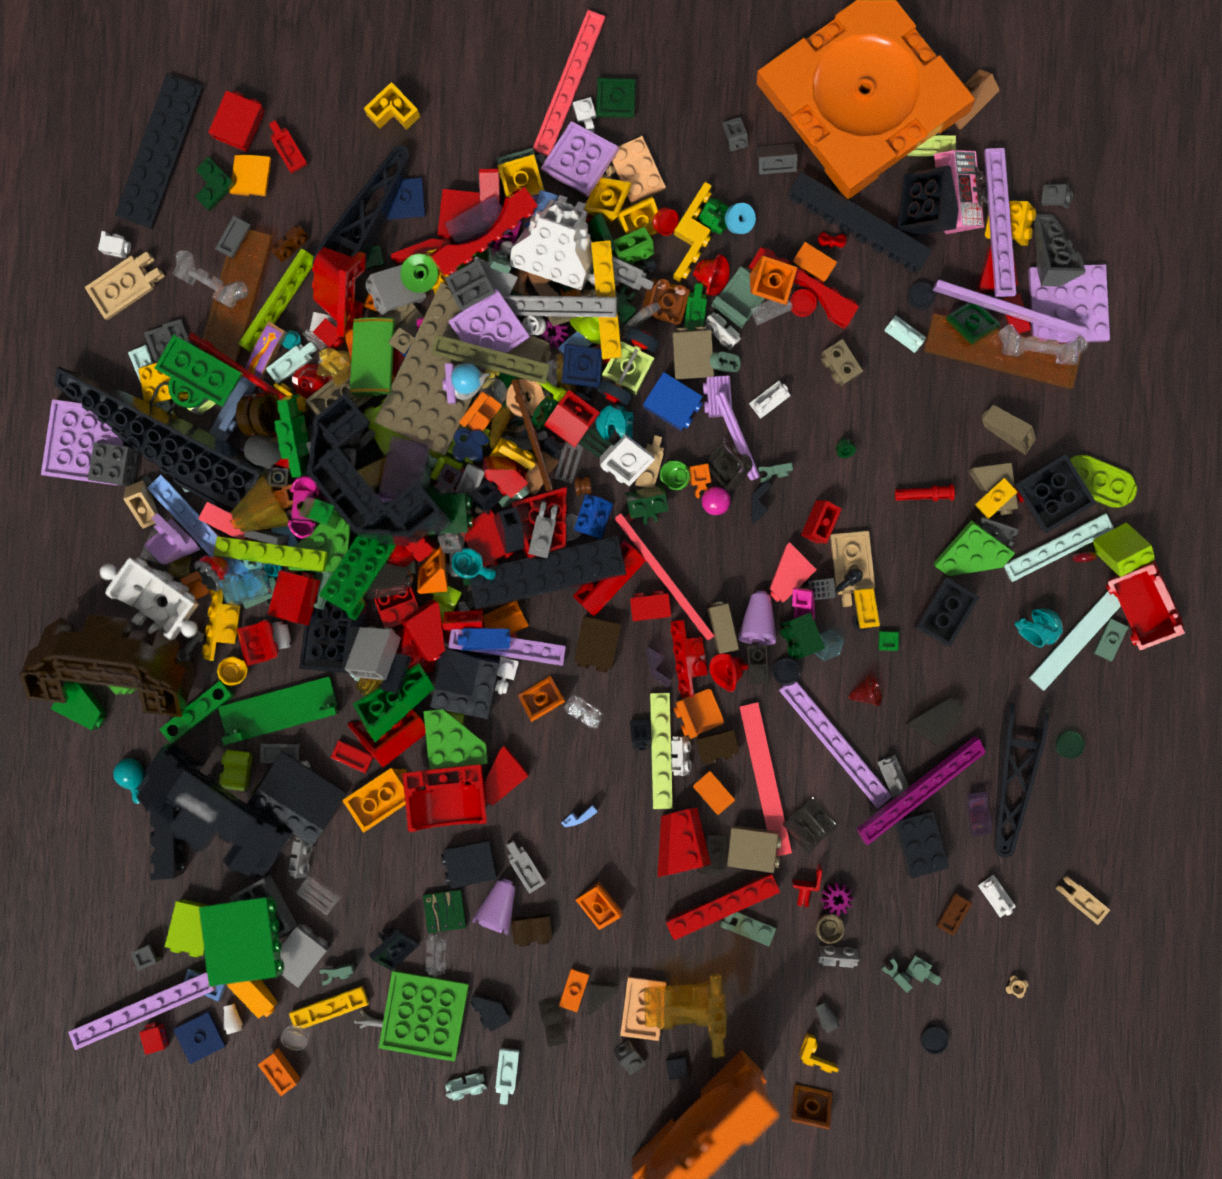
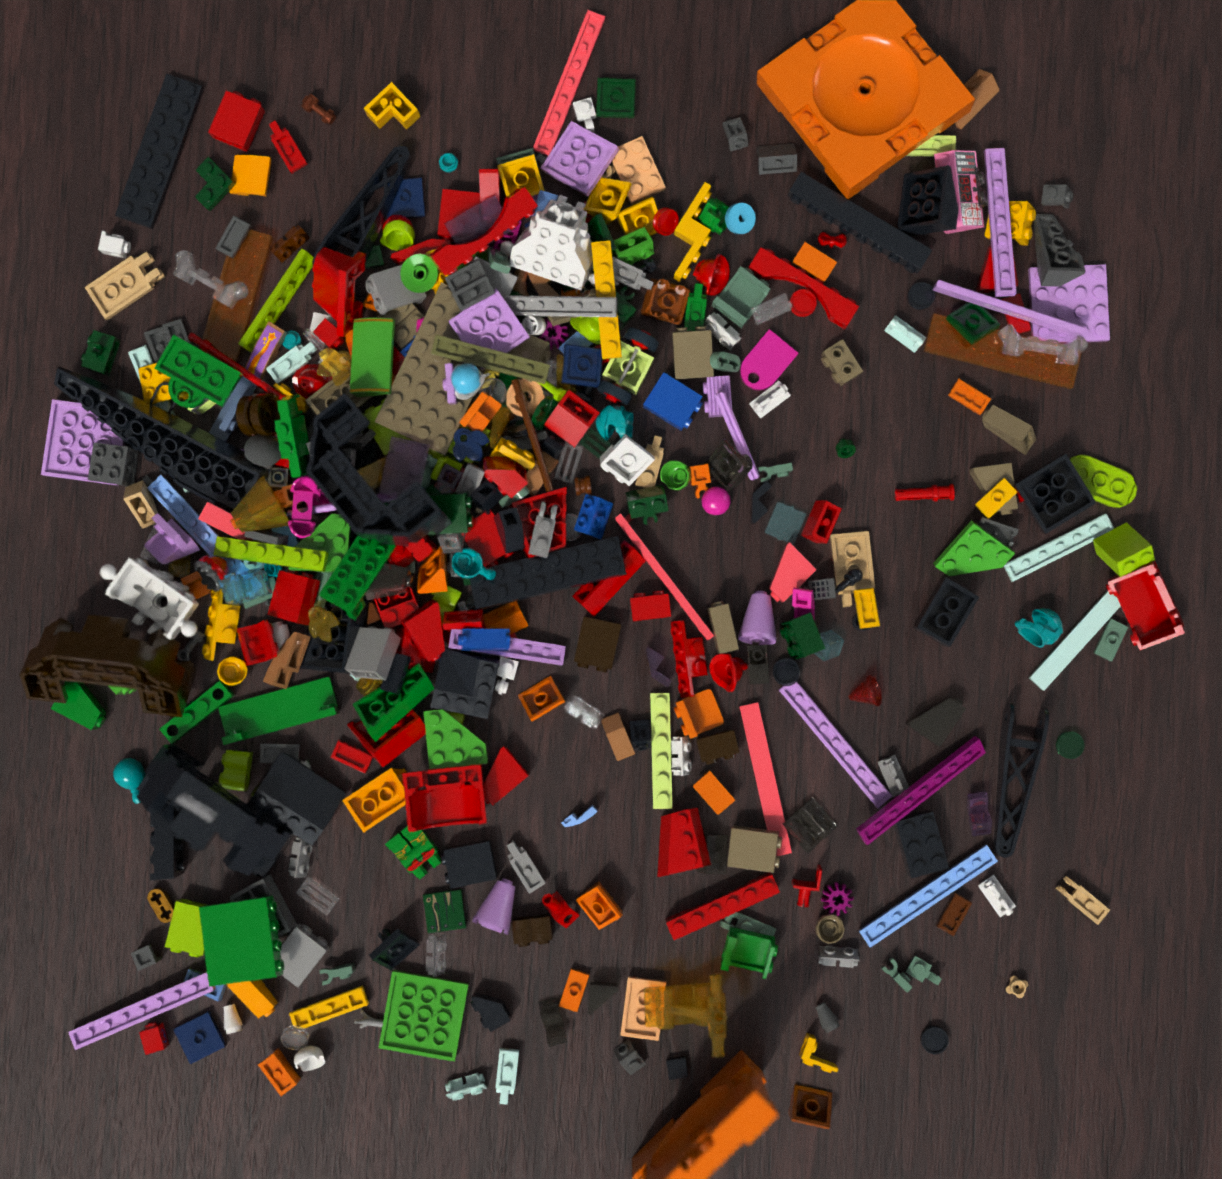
(100, 352): none -> dark green brick
(158, 907): none -> pearl gold beam
(287, 660): none -> medium nougat slope
(309, 1058): none -> white hair
(310, 103): none -> copper bar
(320, 512): green slope -> none
(321, 622): none -> clear yellow plate
(373, 614): none -> reddish brown slope
(397, 233): none -> lime piece
(401, 340): dark tan bracket -> none
(413, 850): none -> green hips
(448, 162): none -> teal plate
(559, 909): none -> red bracket
(617, 736): none -> medium nougat slope
(642, 316): clear tile -> none
(749, 951): none -> green panel
(767, 360): none -> dark pink tile
(772, 279): orange slope -> none
(785, 523): none -> clear light blue piece
(888, 640): green tile -> none
(927, 895): none -> light blue plate
(969, 396): none -> orange plate
(1084, 557): dark red piece -> none

